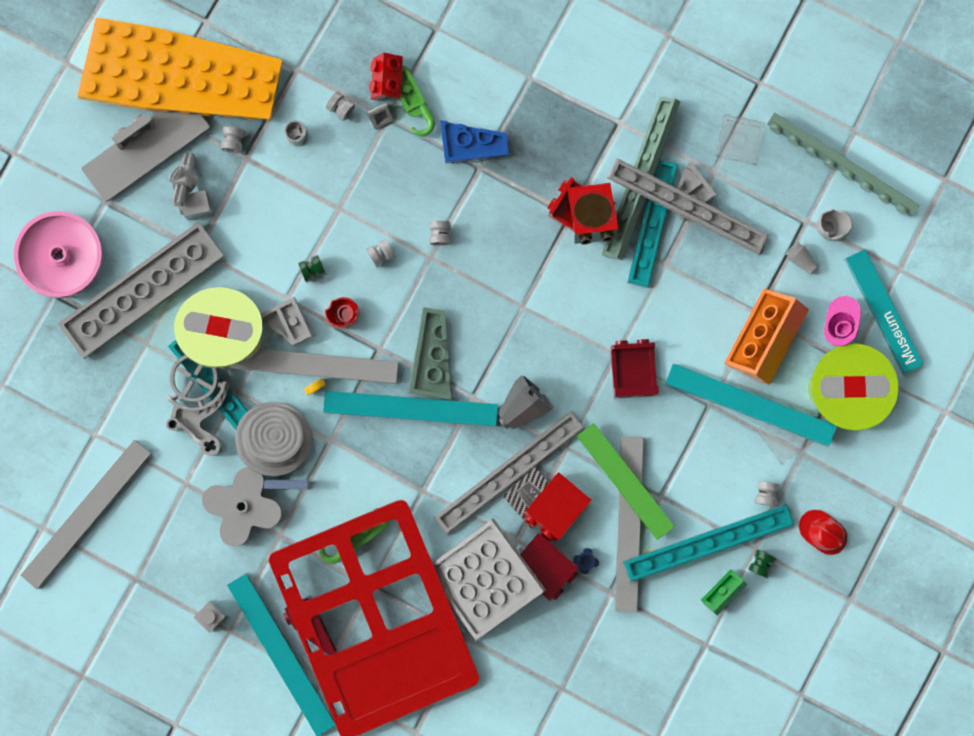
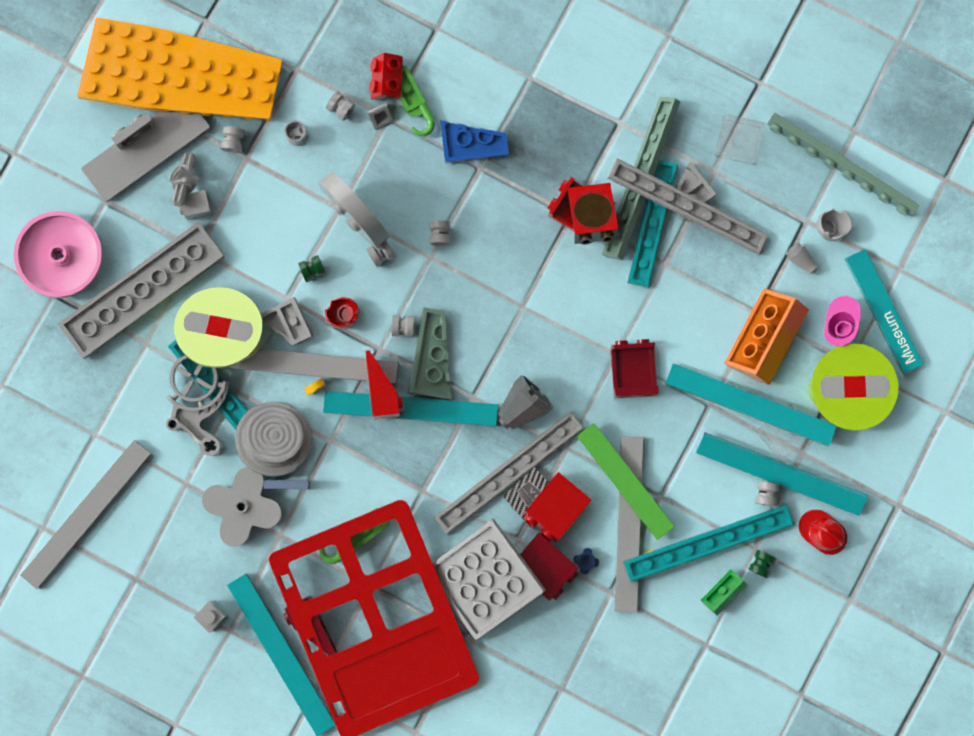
(353, 209): none -> light grey brick
(384, 397): none -> red slope
(403, 326): none -> light grey wheel
(782, 474): none -> teal tile

